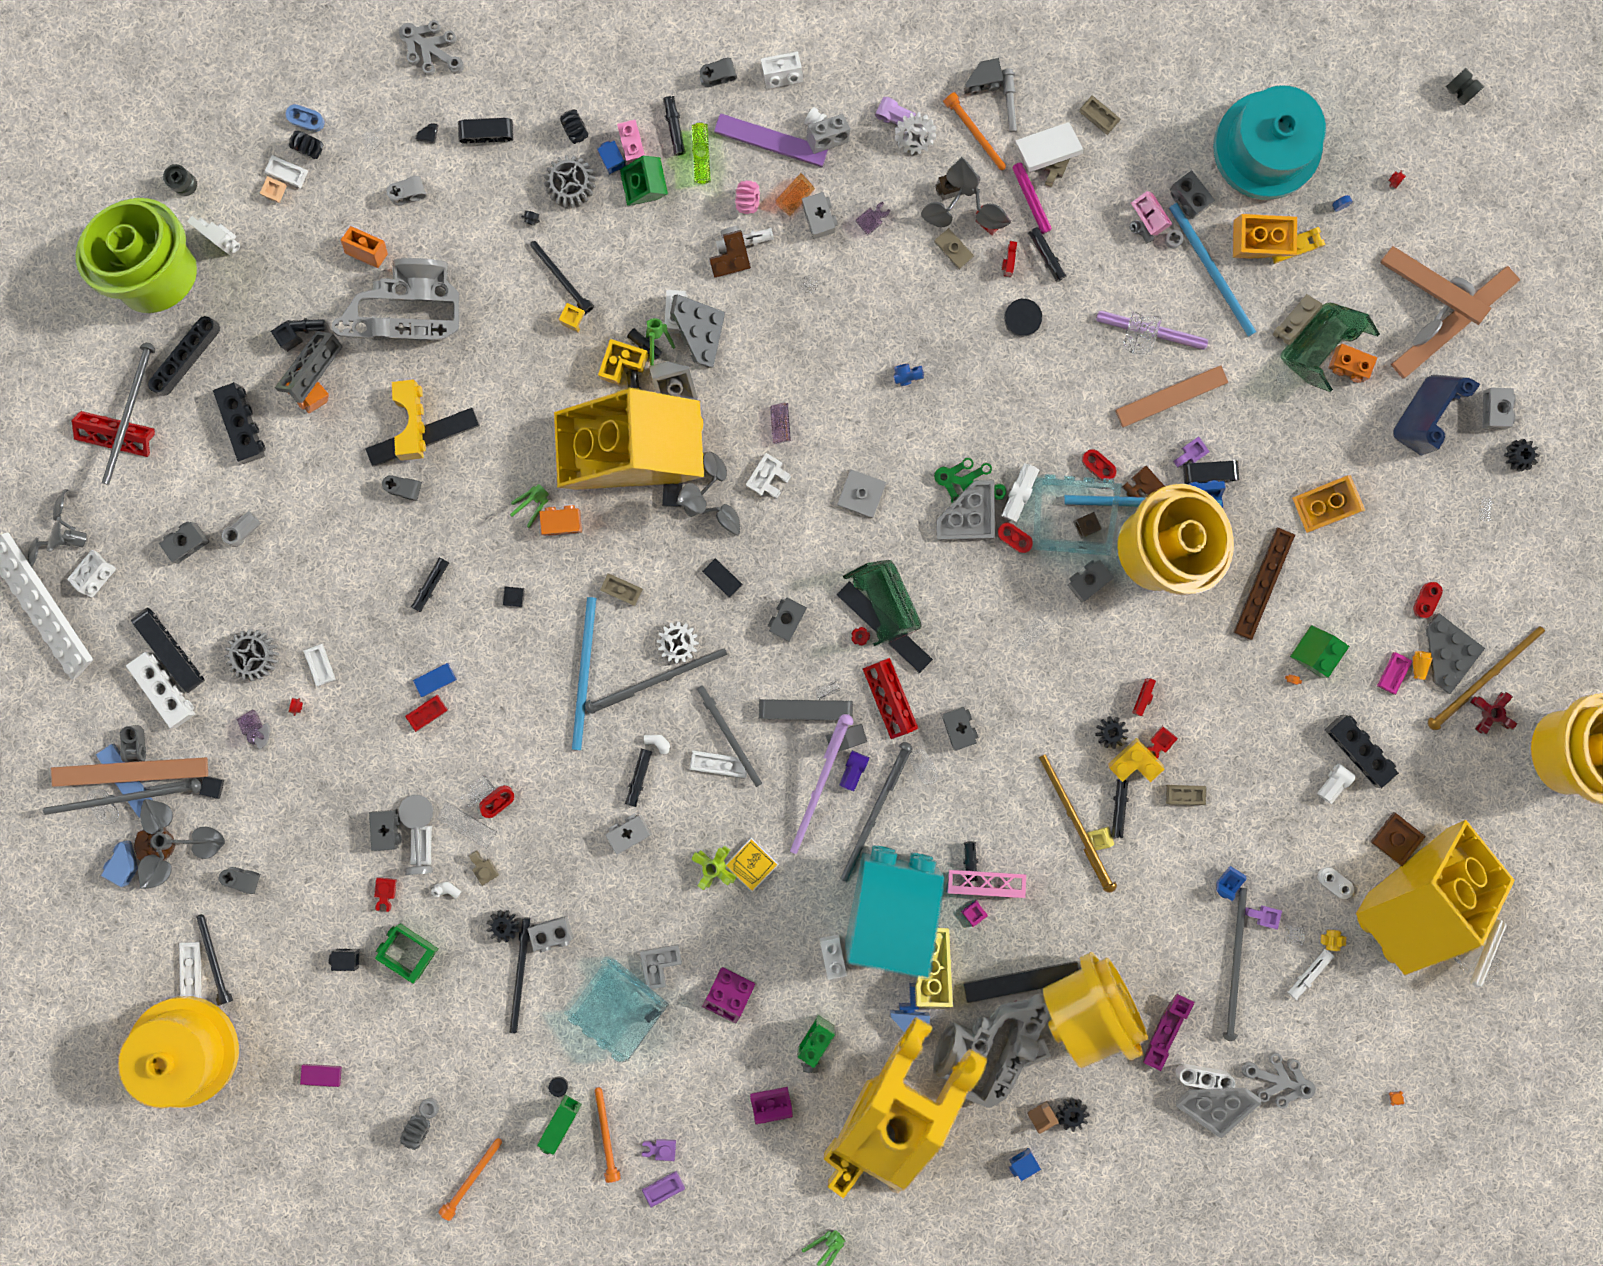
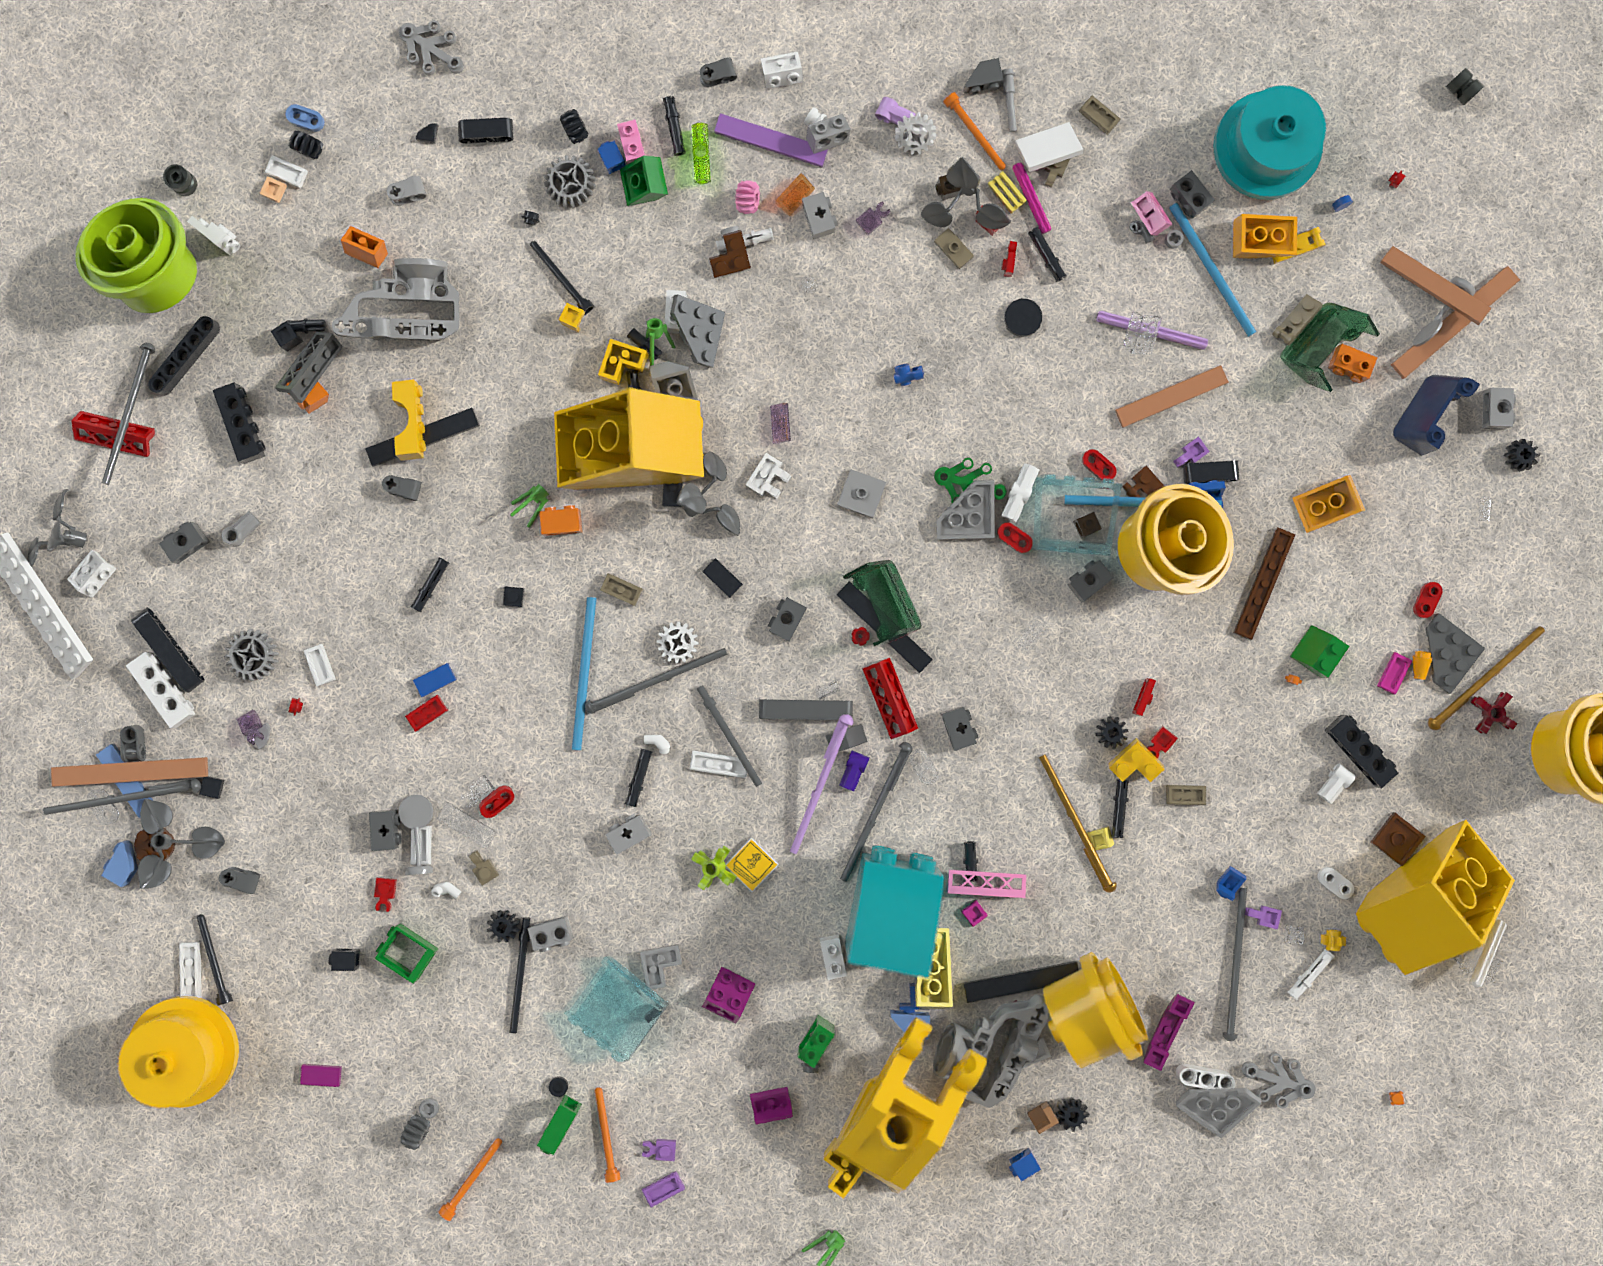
(991, 184): none -> light yellow tile

